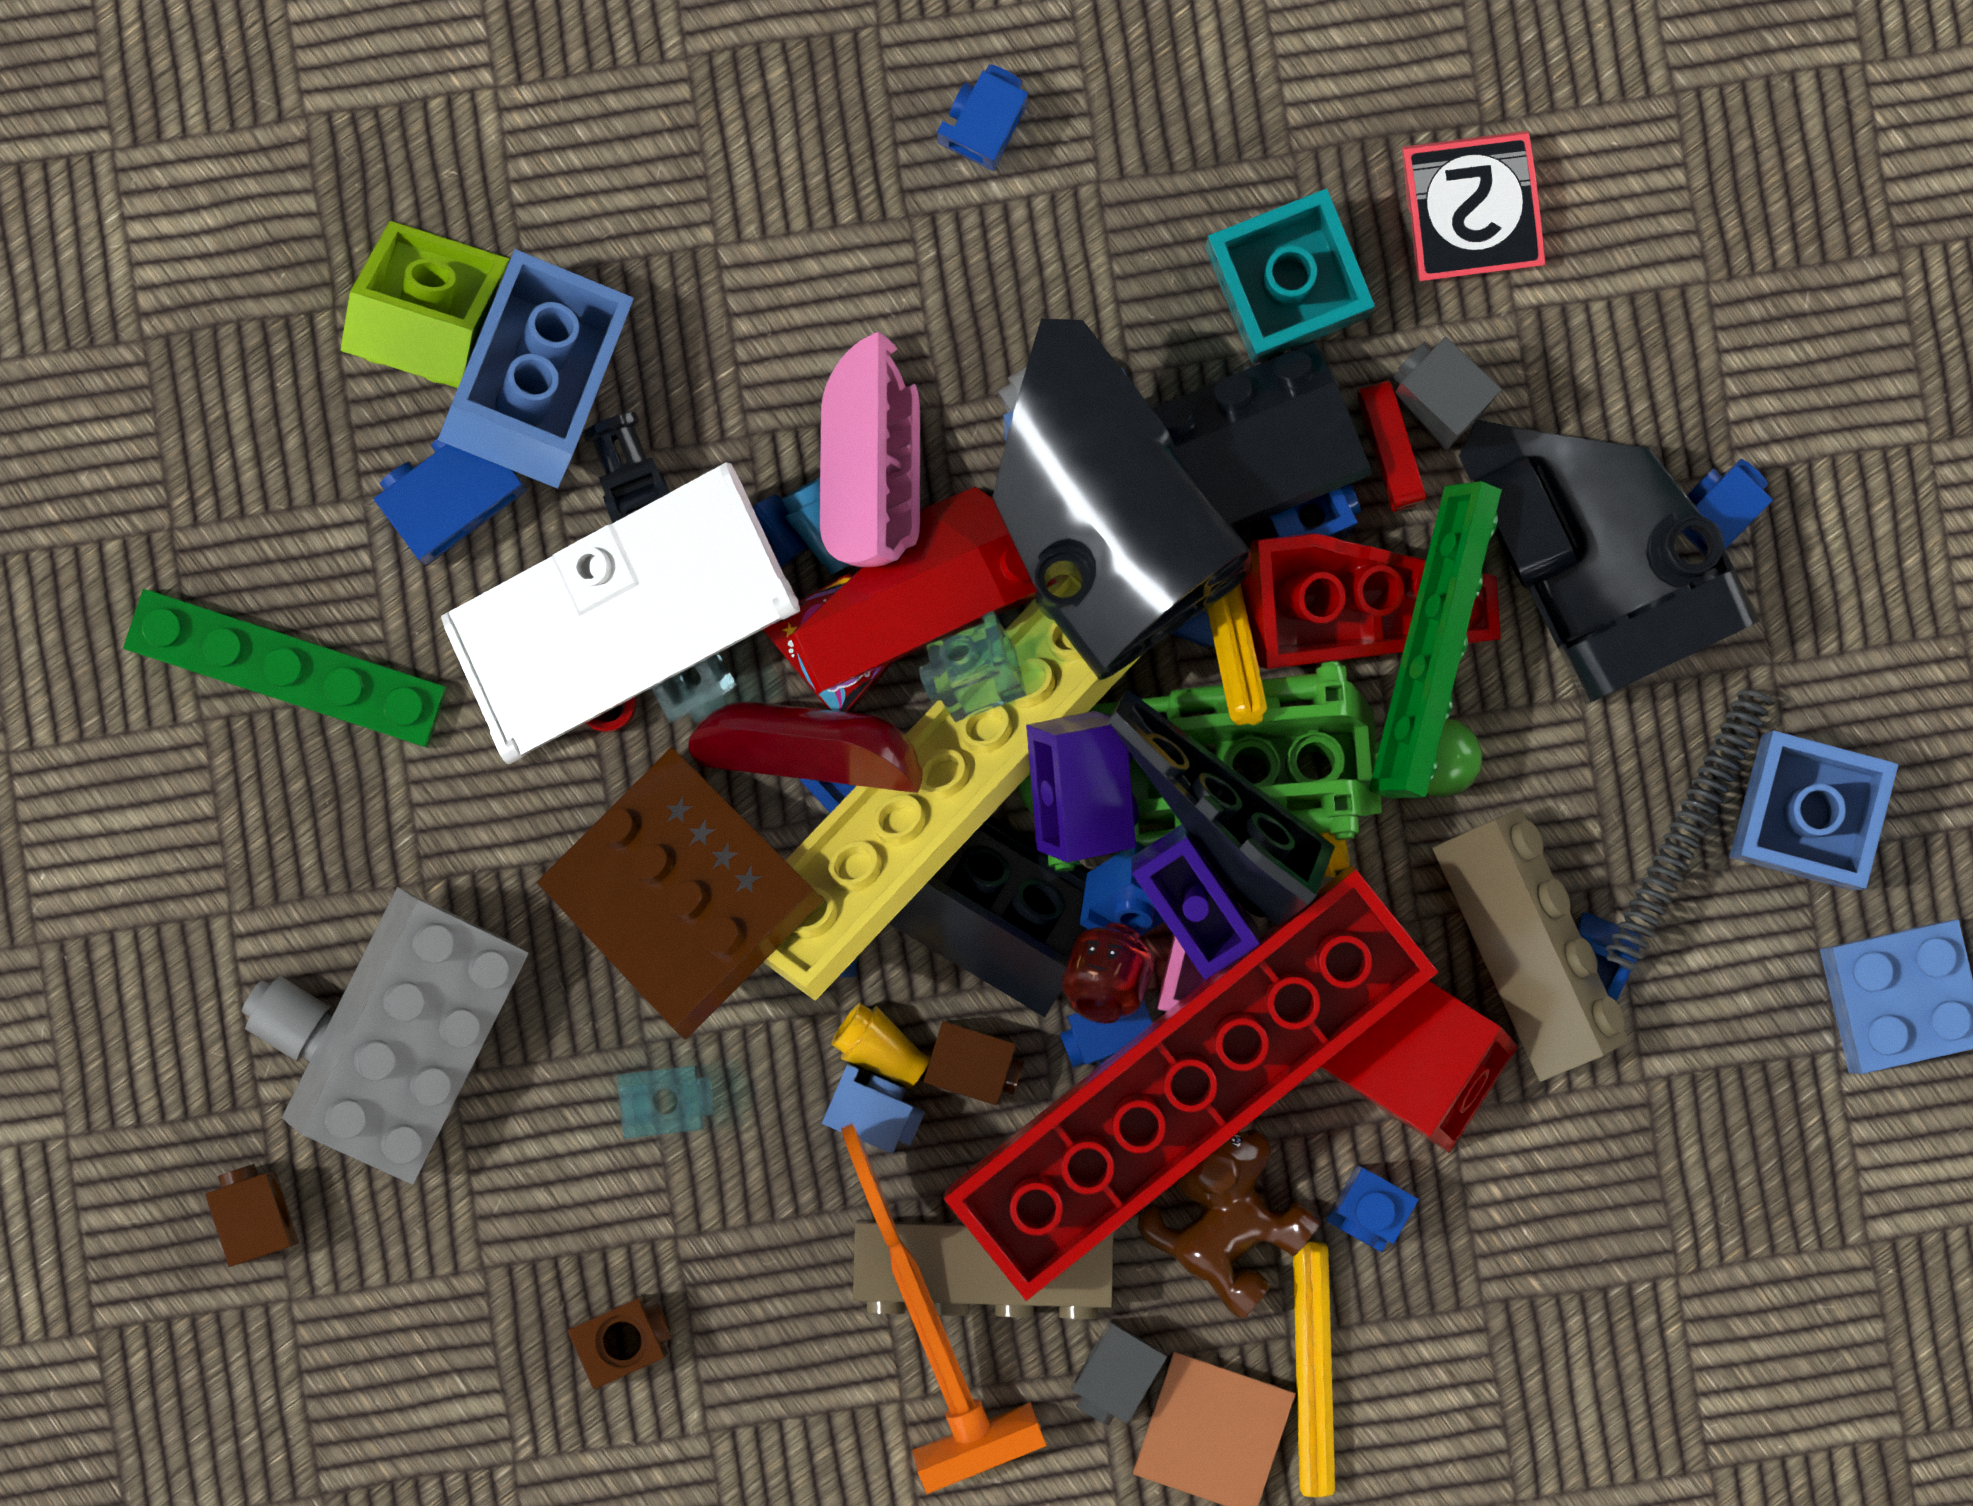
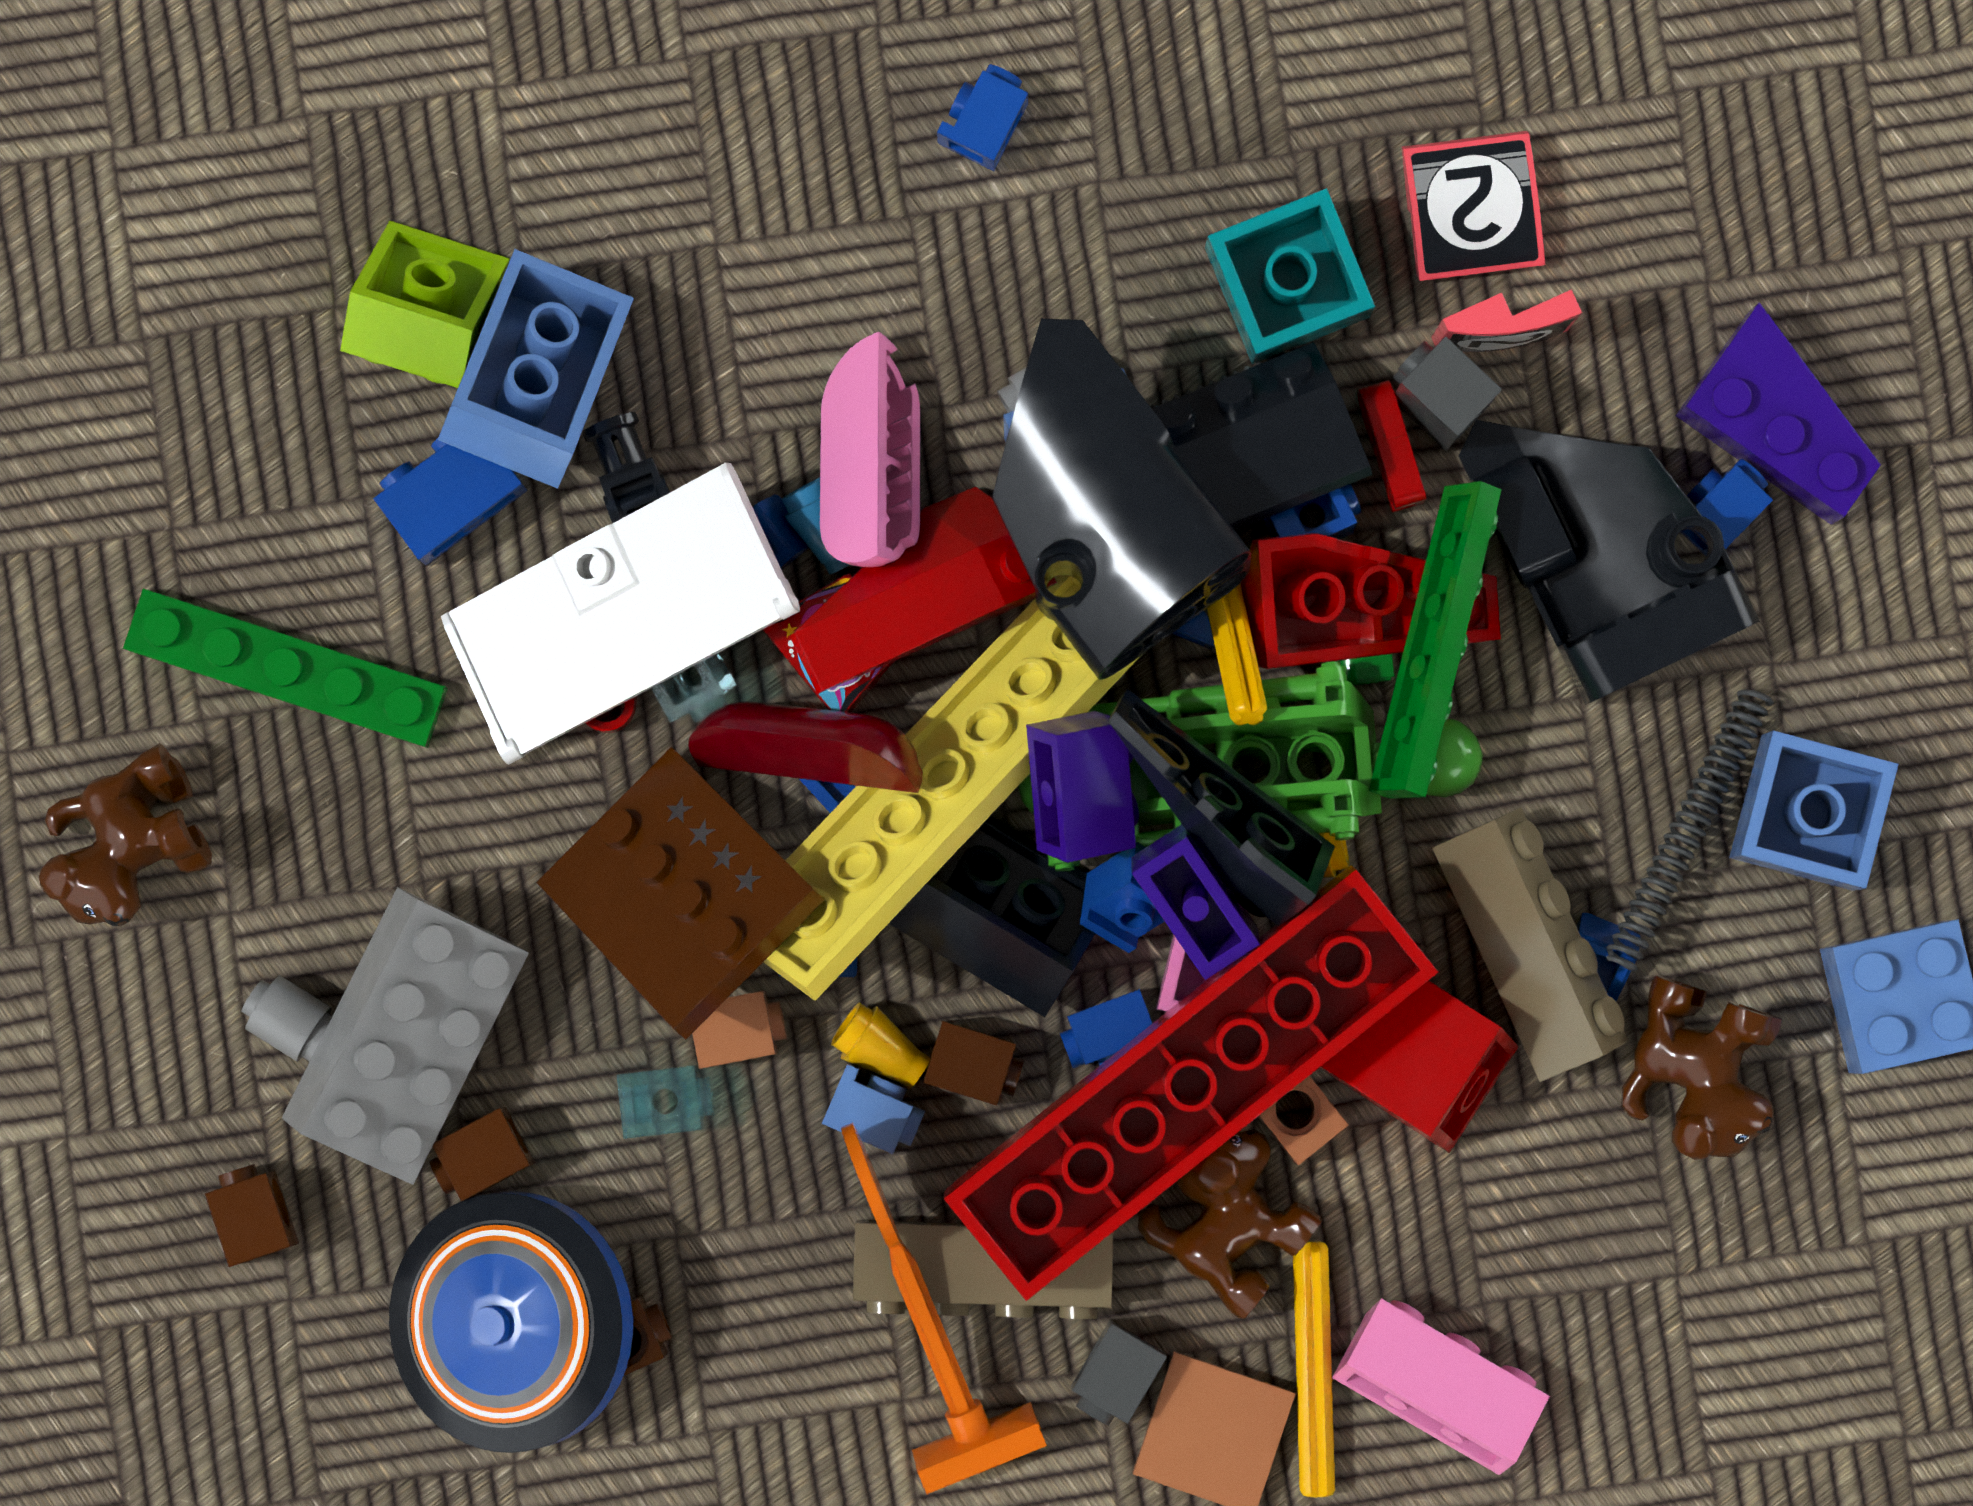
(101, 879): none -> reddish brown animal
(480, 1155): none -> reddish brown brick
(510, 1321): none -> dish
(740, 1030): none -> nougat brick
(973, 670): clear light blue brick -> none
(1107, 973): clear red head -> none
(1319, 1129): none -> nougat brick
(1369, 669): none -> green tile
(1371, 1209): blue brick -> none
(1442, 1385): none -> bright pink brick
(1493, 328): none -> coral slope
(1718, 1111): none -> reddish brown animal
(1779, 418): none -> dark purple wedge

